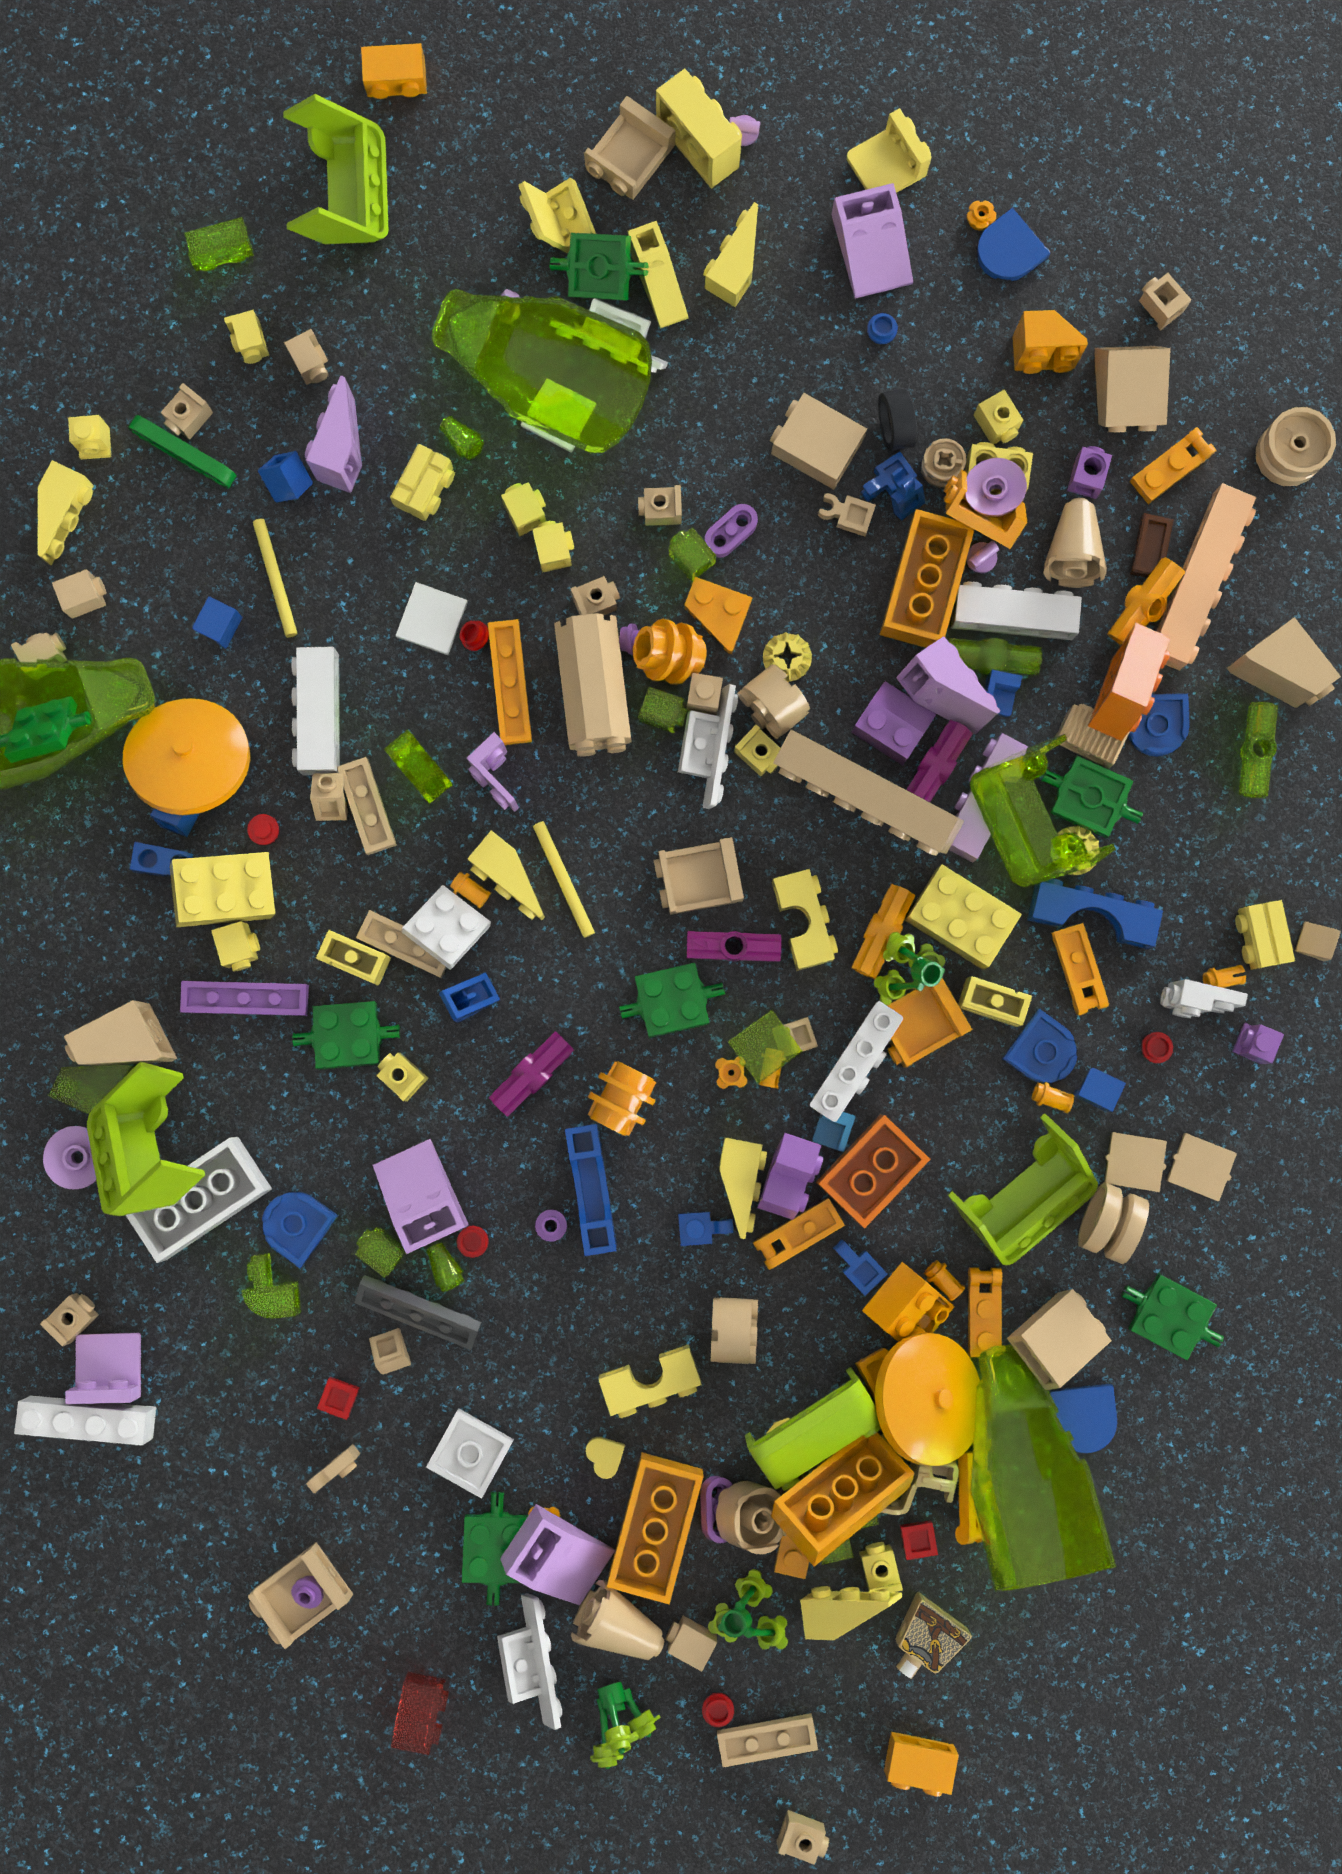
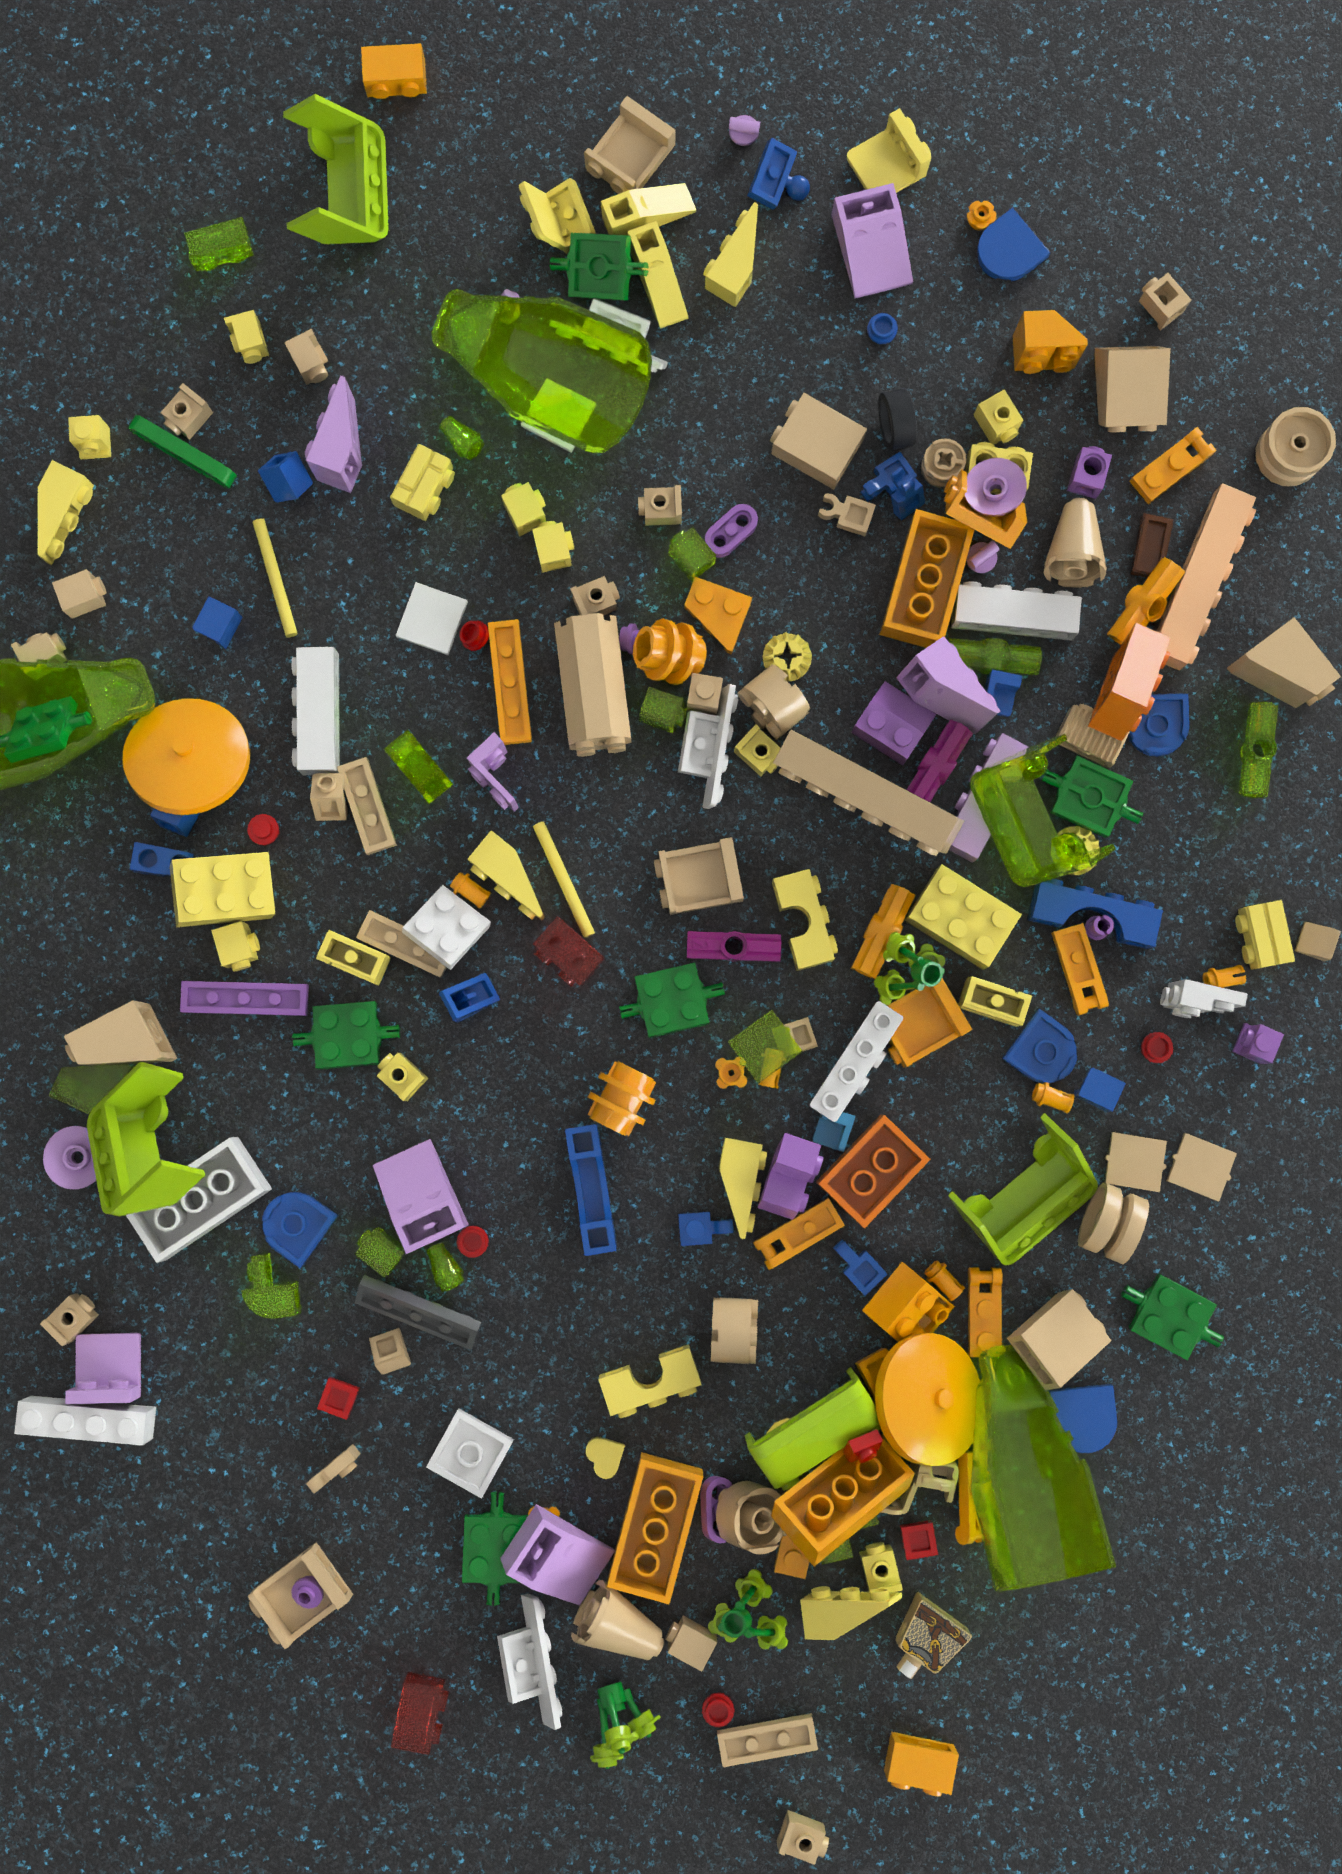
(531, 1074): magenta piece -> none
(554, 1215): medium lavender plate -> none
(568, 952): none -> clear red brick
(645, 206): none -> light yellow slope
(699, 127): light yellow brick -> none
(774, 176): none -> blue plate
(863, 1447): none -> red plate
(1092, 929): none -> medium lavender pin

